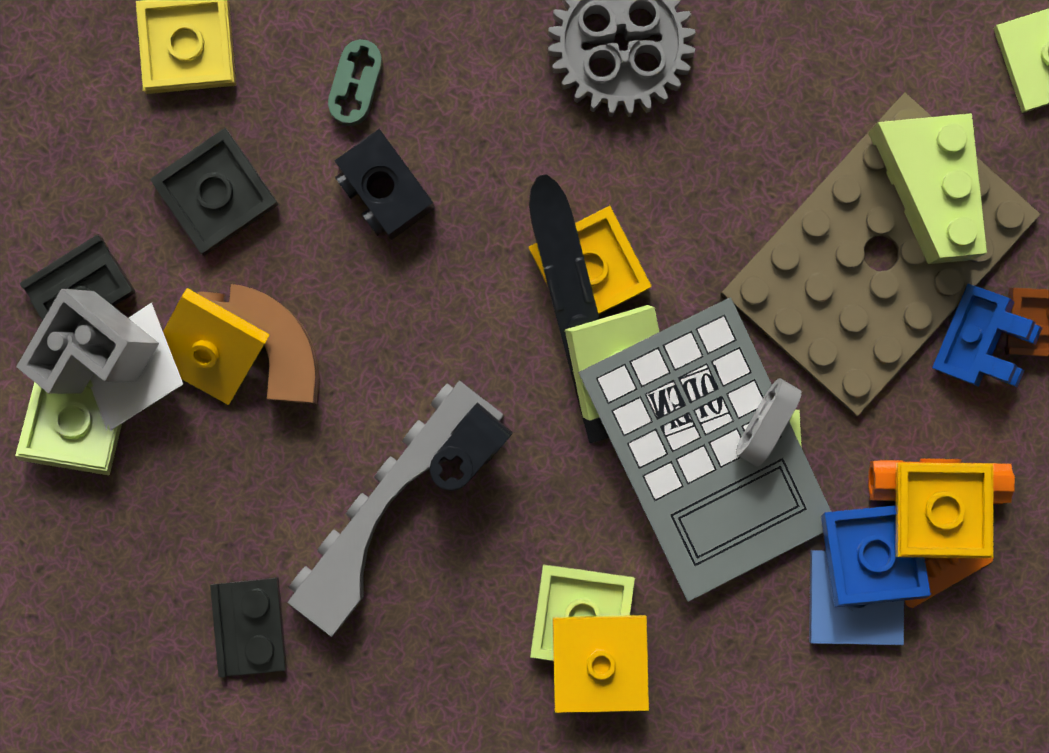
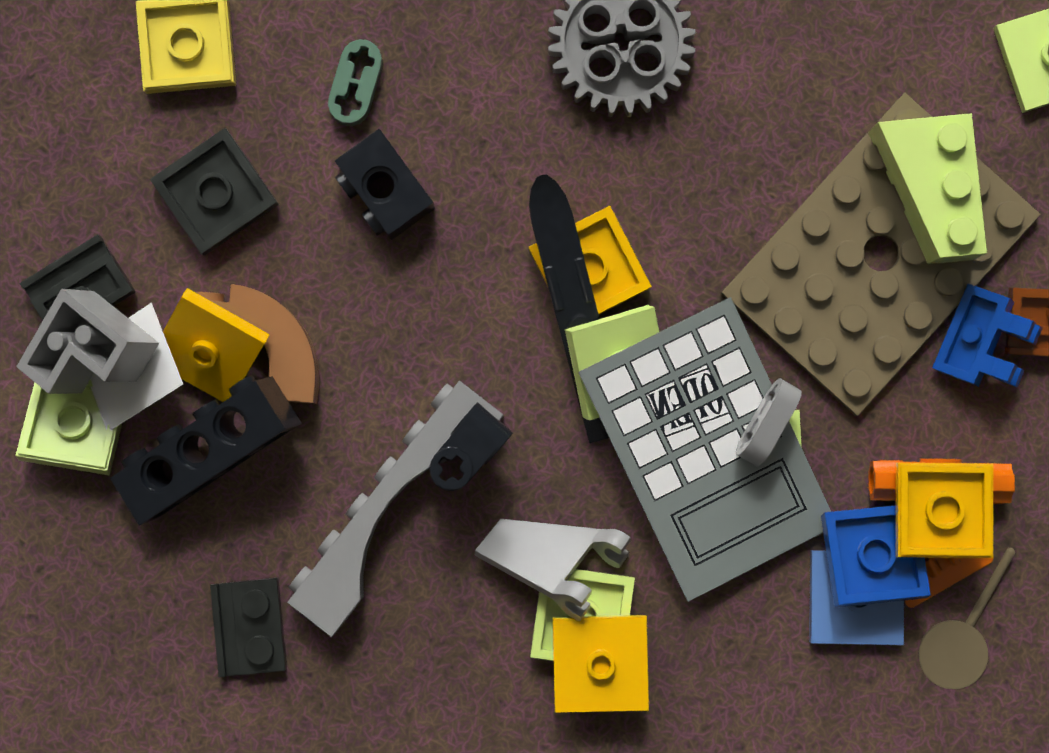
(266, 419): none -> black brick
(549, 554): none -> flag
(953, 650): none -> dark tan piece

